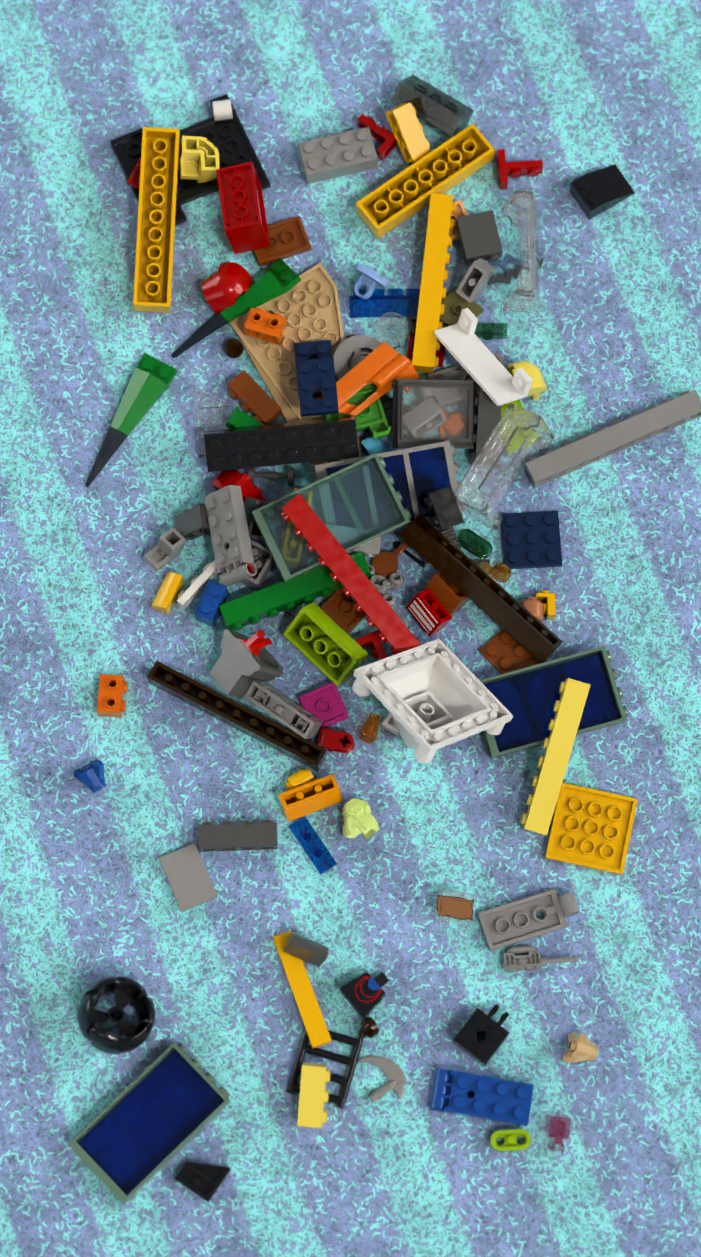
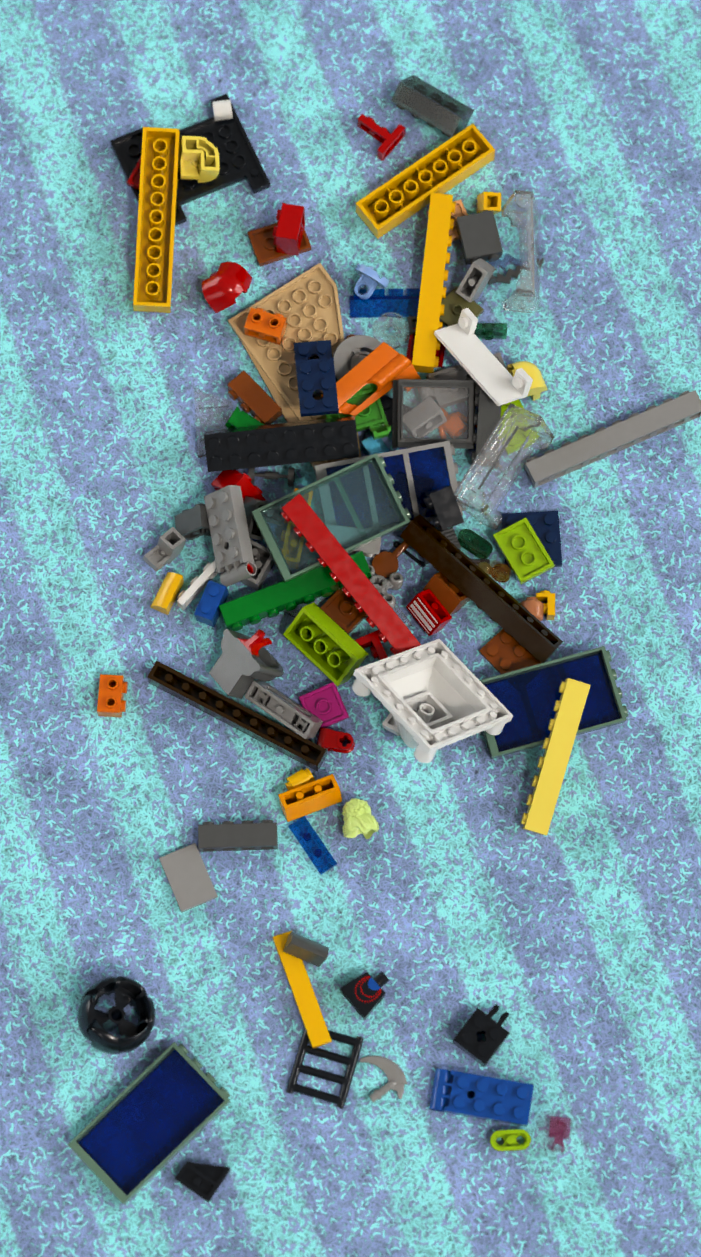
(92, 775): blue rock -> none
(145, 387): green plate -> none
(233, 348): dark brown tile -> none
(243, 208): red hose -> none
(263, 287): green plate -> none
(289, 229): none -> red brick
(313, 1095): light yellow brick -> none
(338, 155): light grey brick -> none
(368, 1028): dark brown tile -> none
(370, 729): clear orange cone -> none
(408, 132): yellow brick -> none
(455, 908): slope -> none
(489, 201): none -> yellow brick
(515, 169): red bracket -> none
(518, 920): light grey hinge -> none
(523, 551): none -> lime plate
(528, 962): light grey piece -> none
(580, 1049): tan rock -> none
(591, 828): yellow plate -> none
(600, 190): black slope -> none

